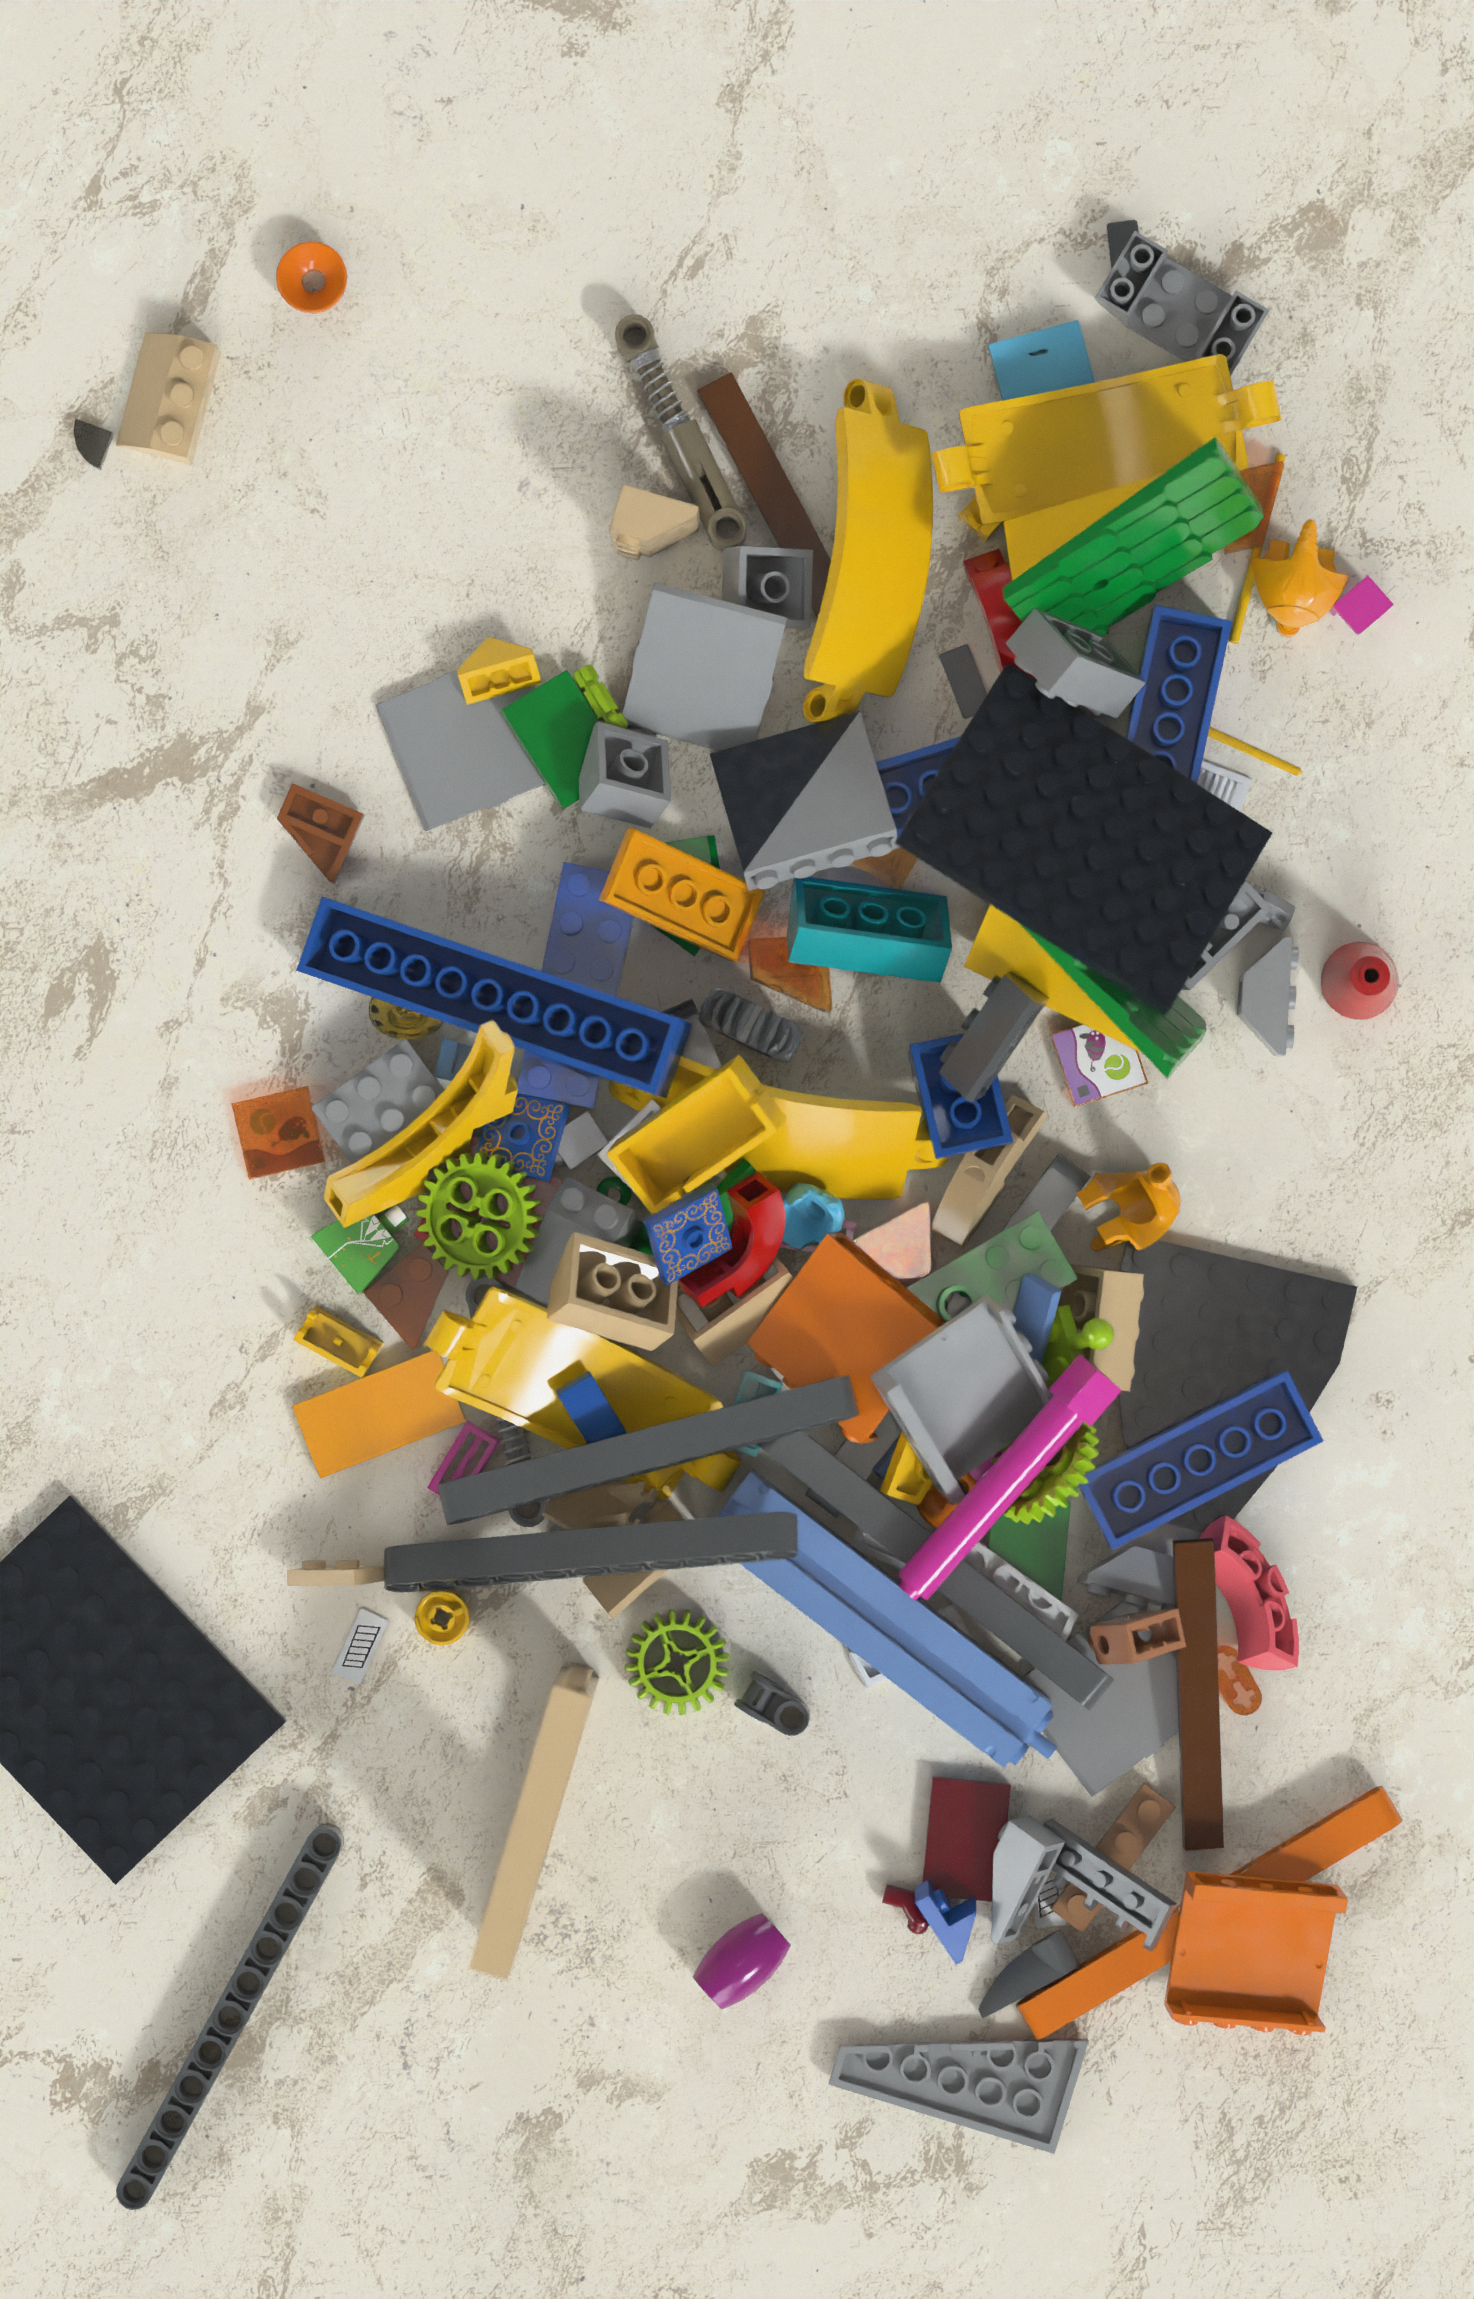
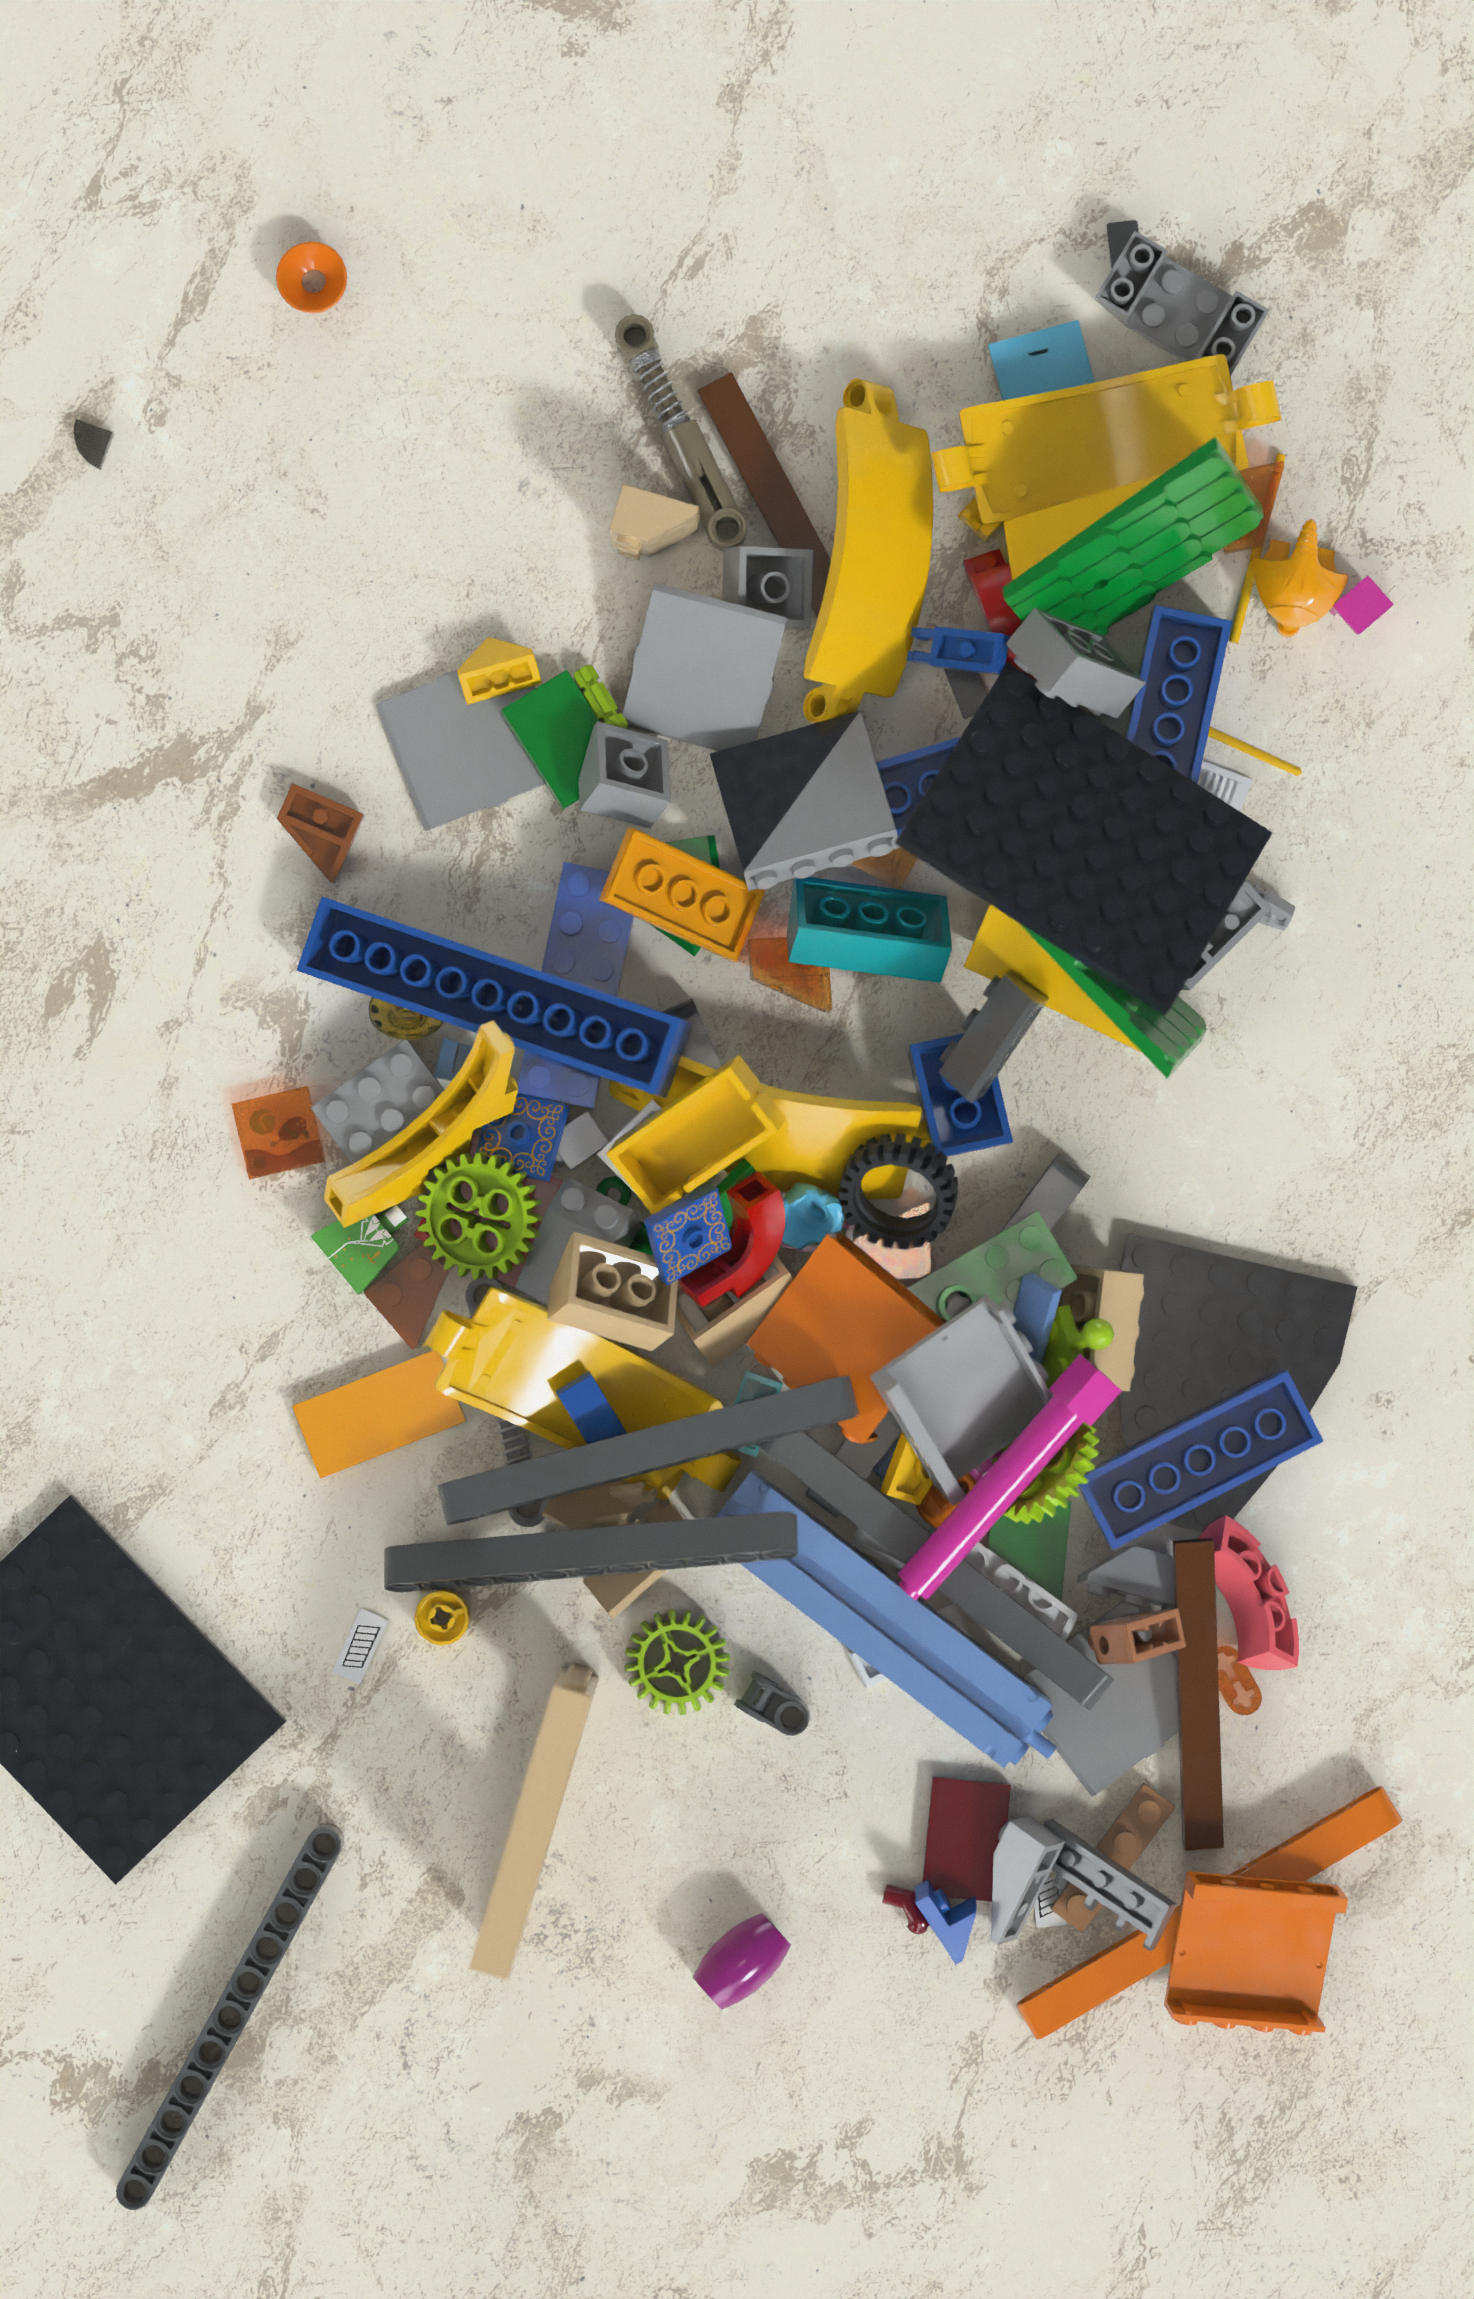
(169, 396): tan slope -> none
(338, 1341): yellow hinge -> none
(344, 1573): tan wing -> none
(480, 1436): dark pink tile -> none
(750, 1025): dark grey gear -> none
(902, 1154): none -> black tyre
(962, 649): none -> blue hinge
(982, 1175): tan slope -> none
(990, 2086): light grey wing -> none
(1030, 1971): dark grey piece -> none
(1095, 1064): tile -> none
(1146, 1202): light orange piece -> none
(1267, 996): light grey slope -> none
(1345, 984): cone -> none

